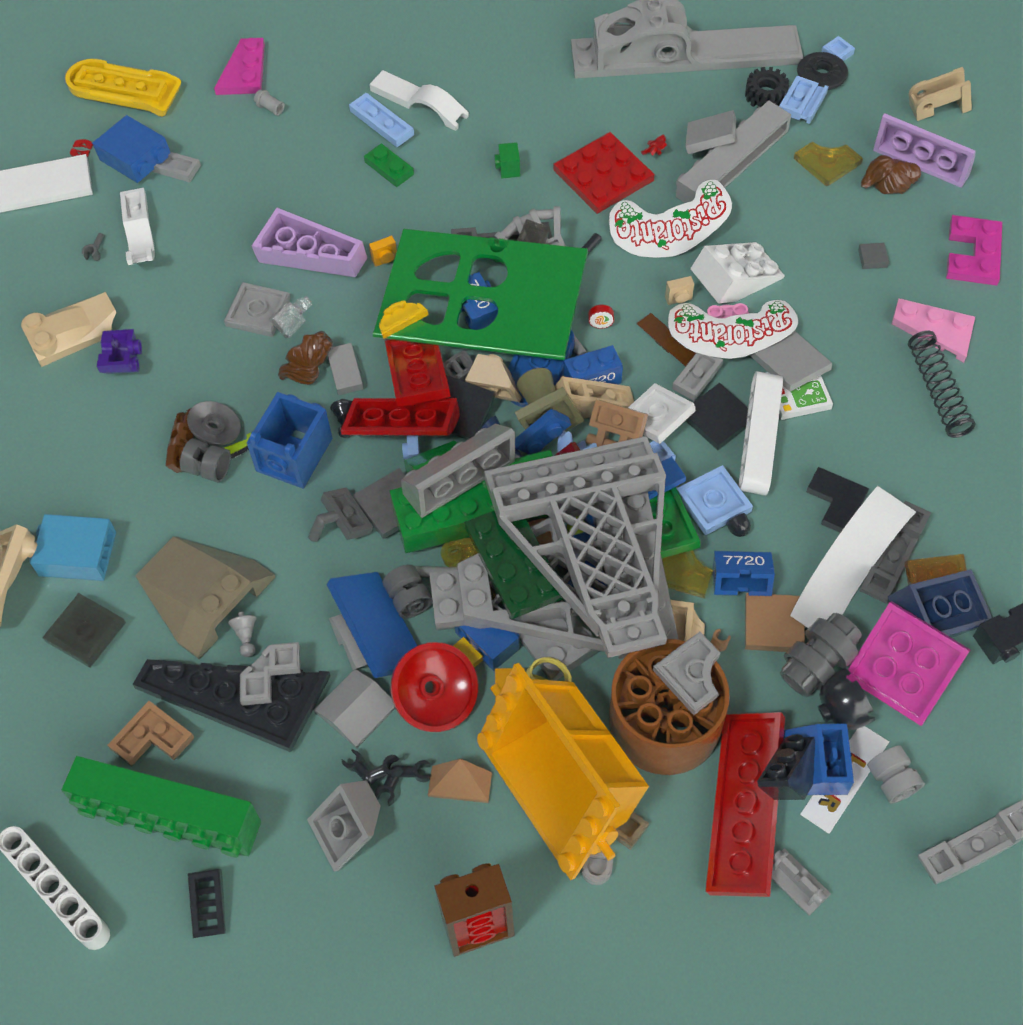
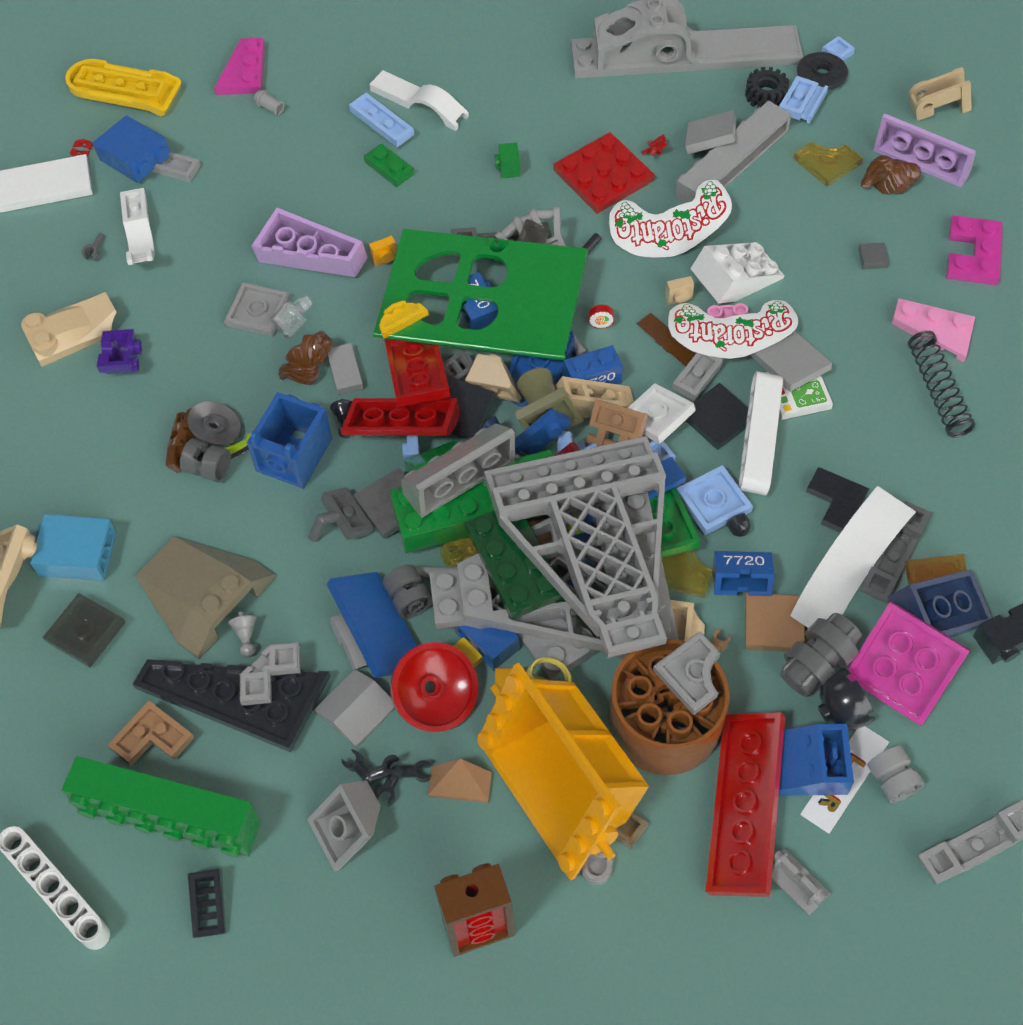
(790, 769): black slope -> none

